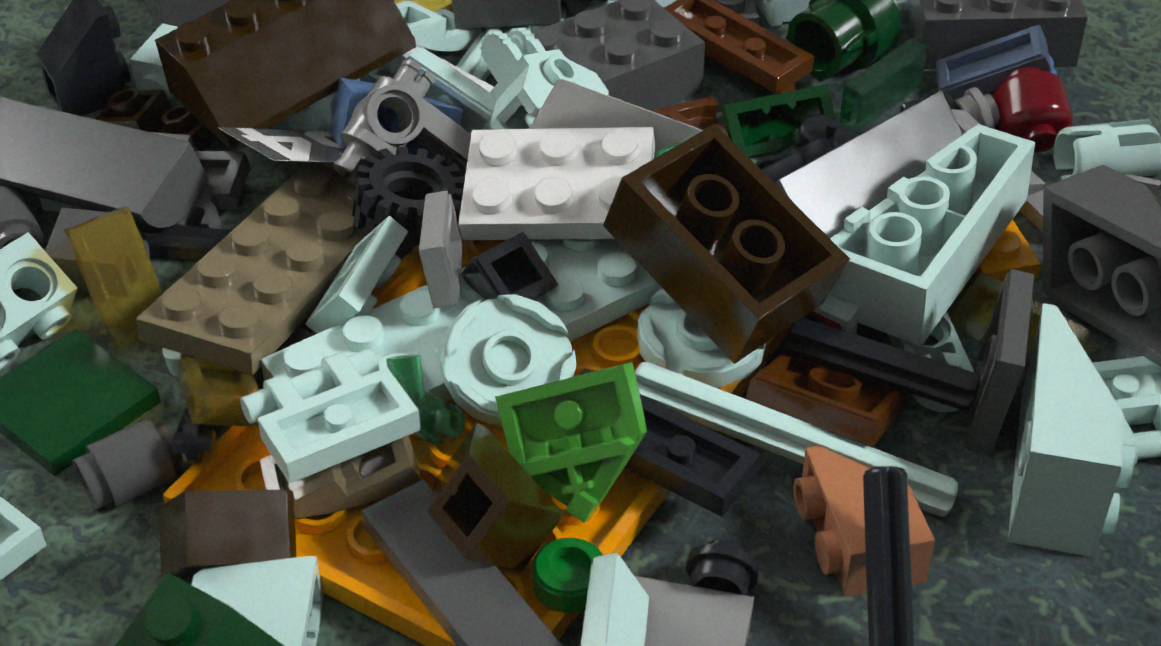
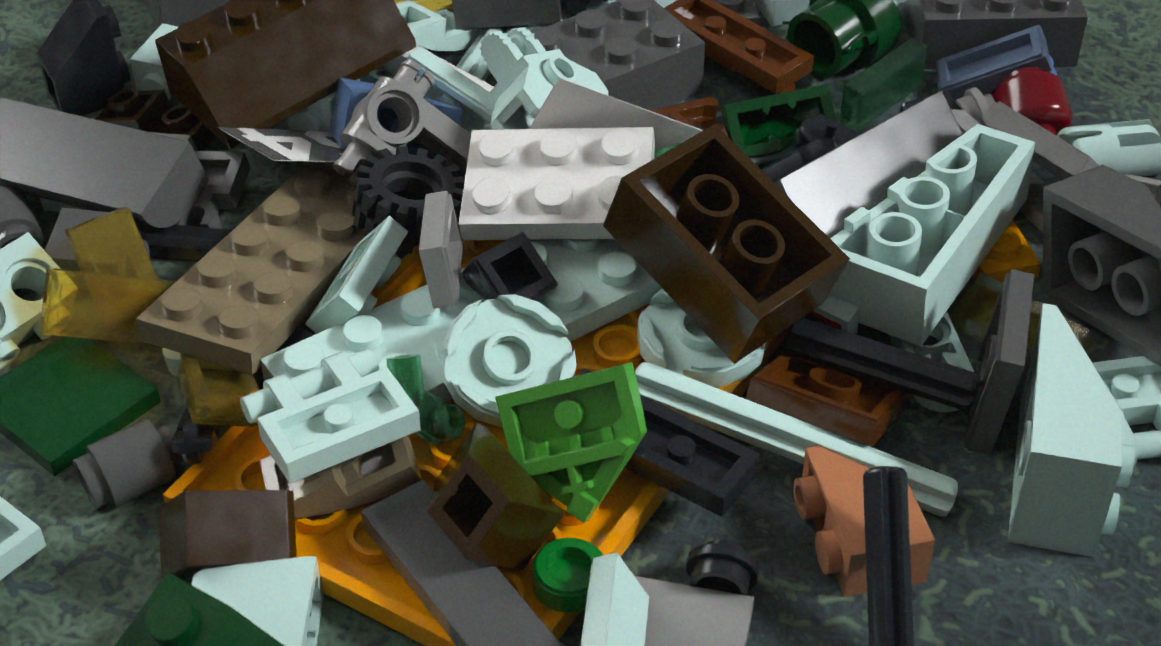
(96, 304): none -> clear yellow tile
(1049, 150): none -> light grey tile

